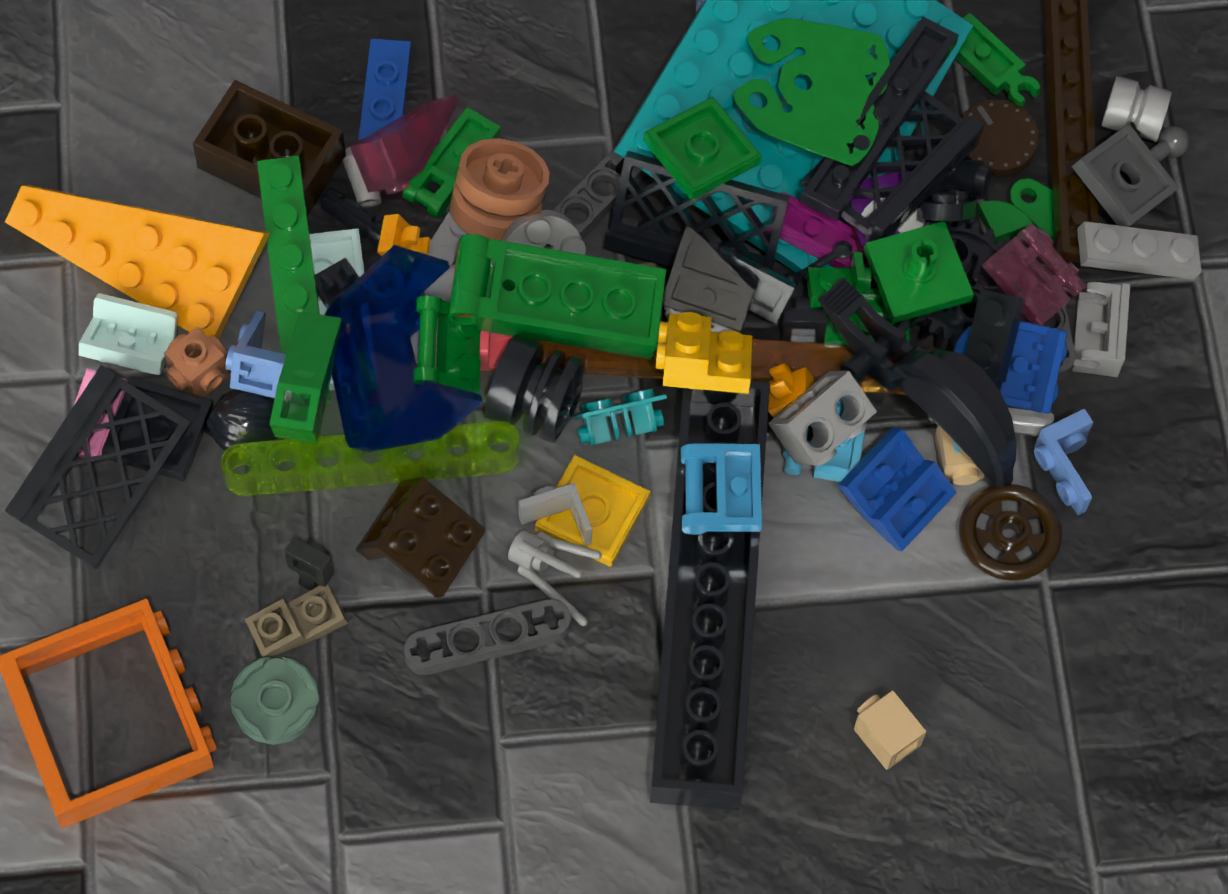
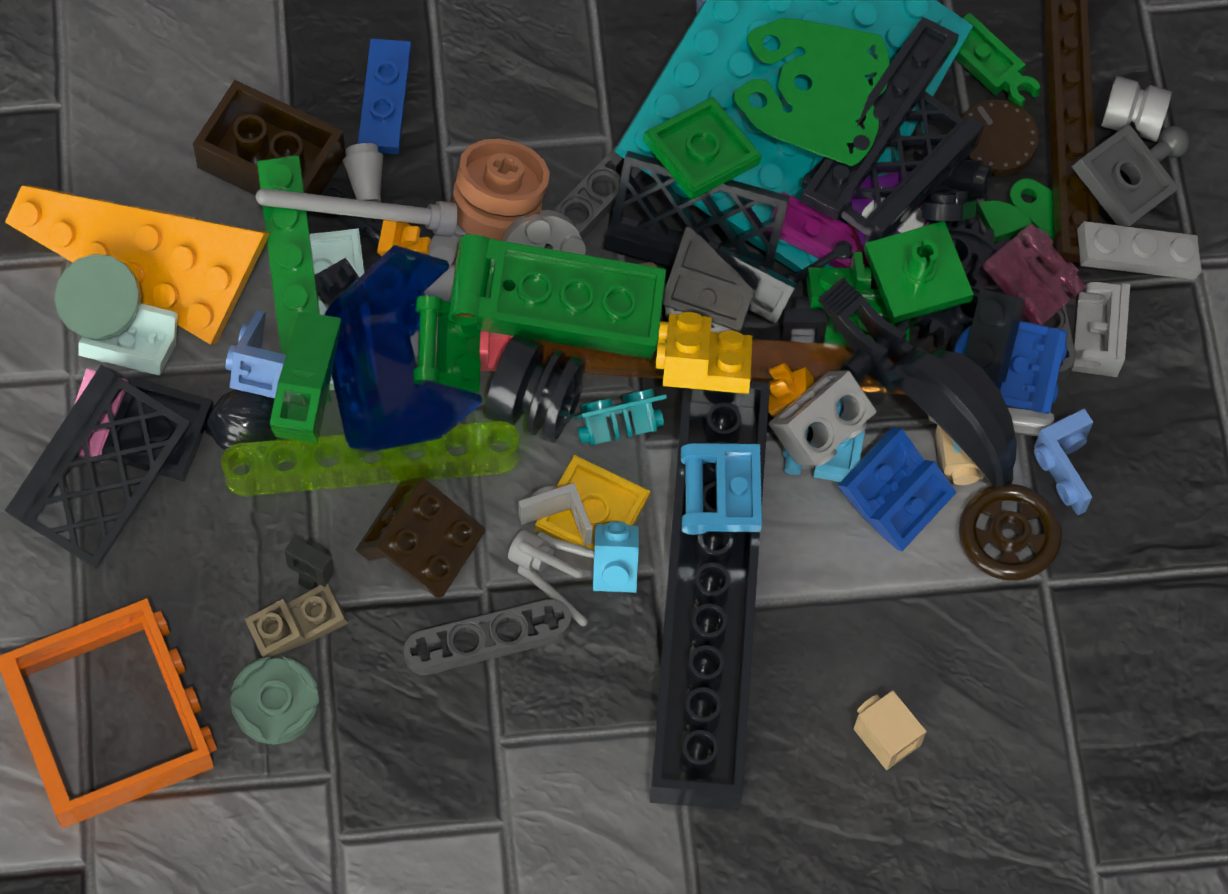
(97, 297): none -> sand green tile
(196, 363): nougat brick -> none
(402, 146): clear pink slope -> none
(439, 217): none -> light grey piece
(445, 160): green plate -> none
(616, 557): none -> medium azure bracket

